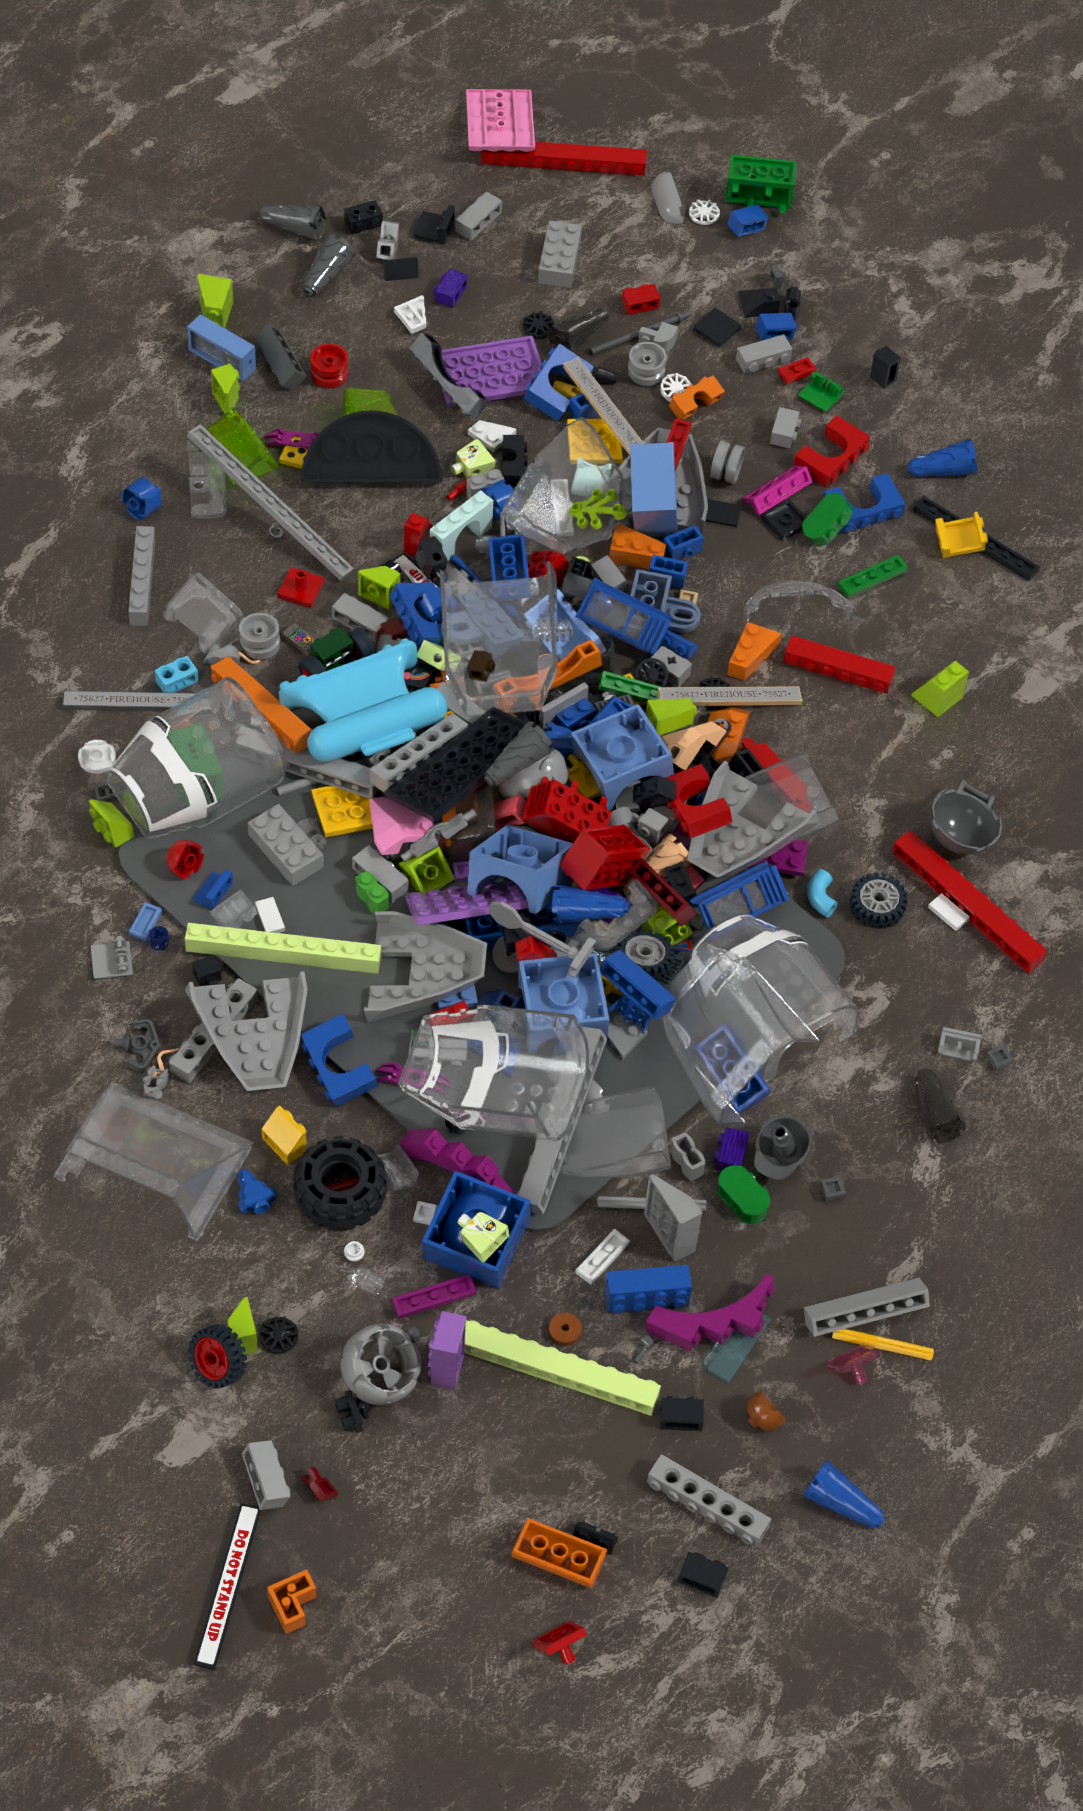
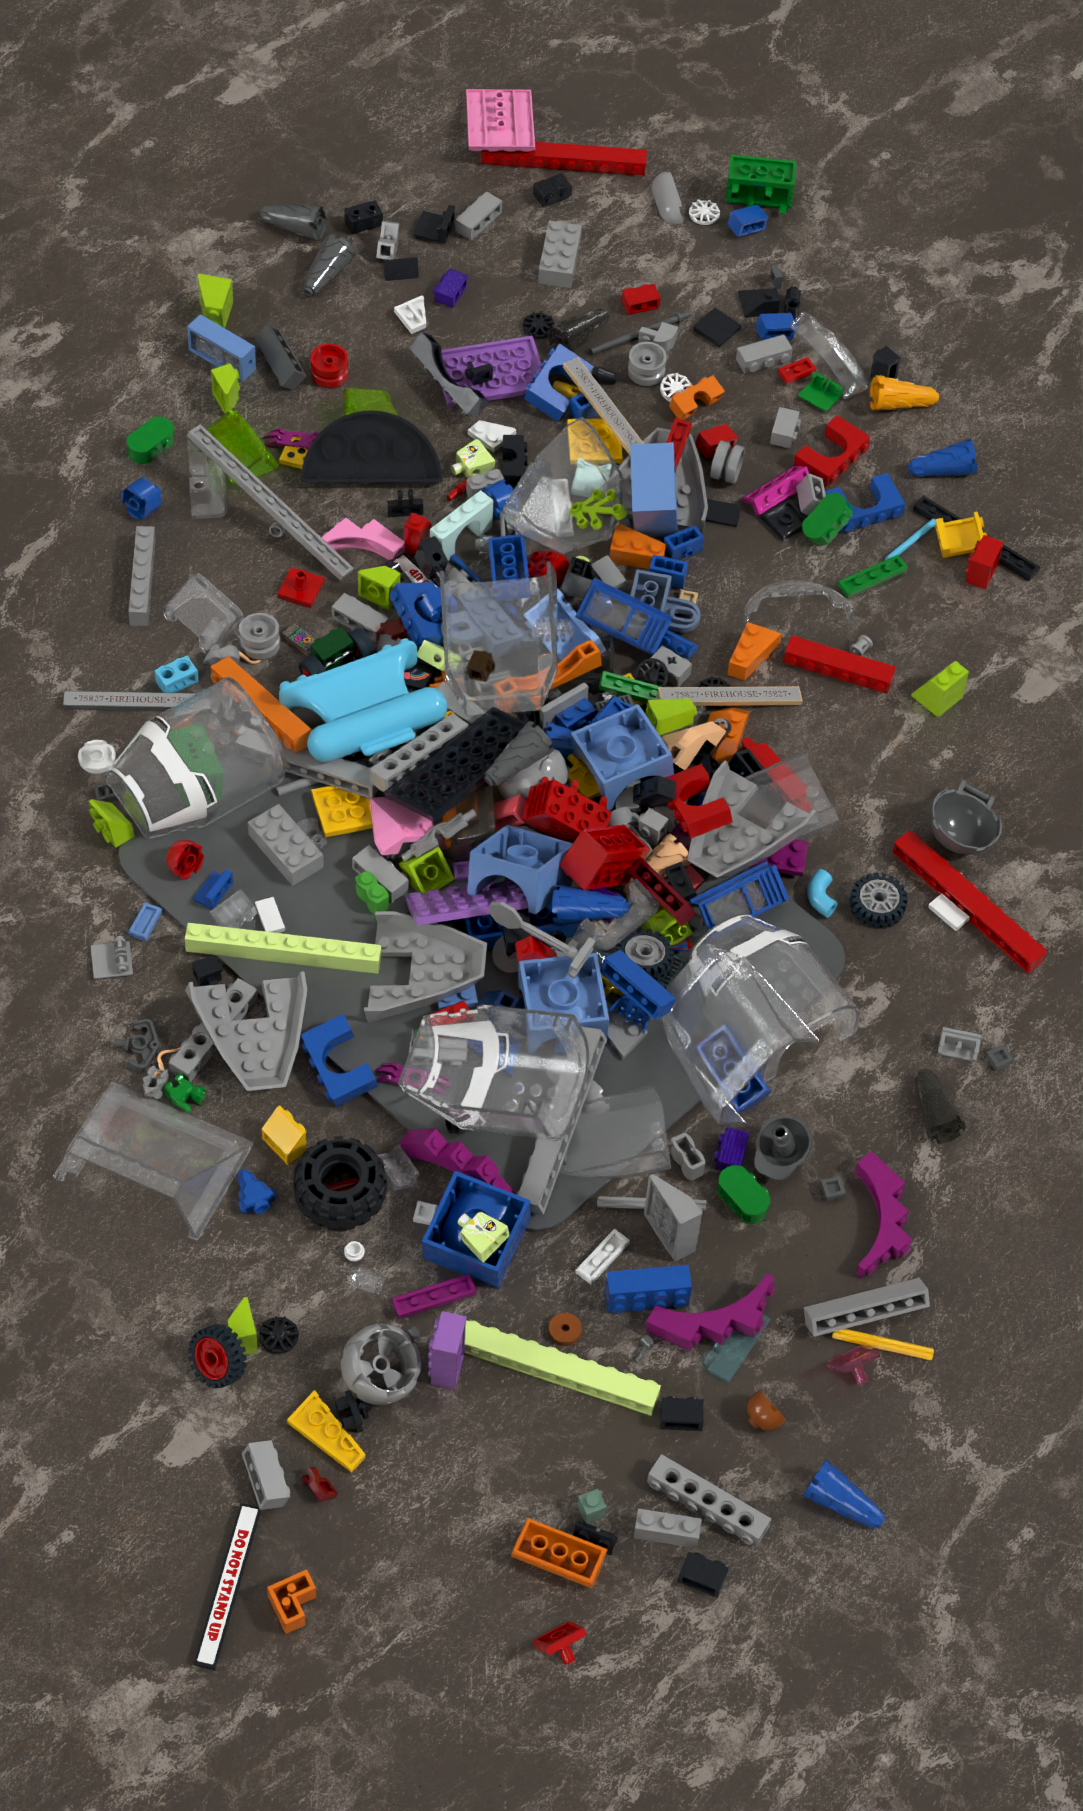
(150, 440): none -> green brick
(156, 942): clear blue wheel -> none
(183, 1091): none -> green animal
(326, 1432): none -> yellow wing
(371, 537): none -> bright pink arch
(404, 507): none -> black hinge
(479, 374): none -> black bracket
(552, 189): none -> black brick
(591, 1506): none -> sand green brick
(667, 1528): none -> light grey brick
(708, 440): none -> red brick
(810, 493): none -> light grey brick
(833, 352): none -> clear windscreen
(861, 646): none -> light grey bush
(886, 1191): none -> magenta arch
(893, 394): none -> light orange cone
(912, 539): none -> medium azure bar
(983, 561): none -> red brick

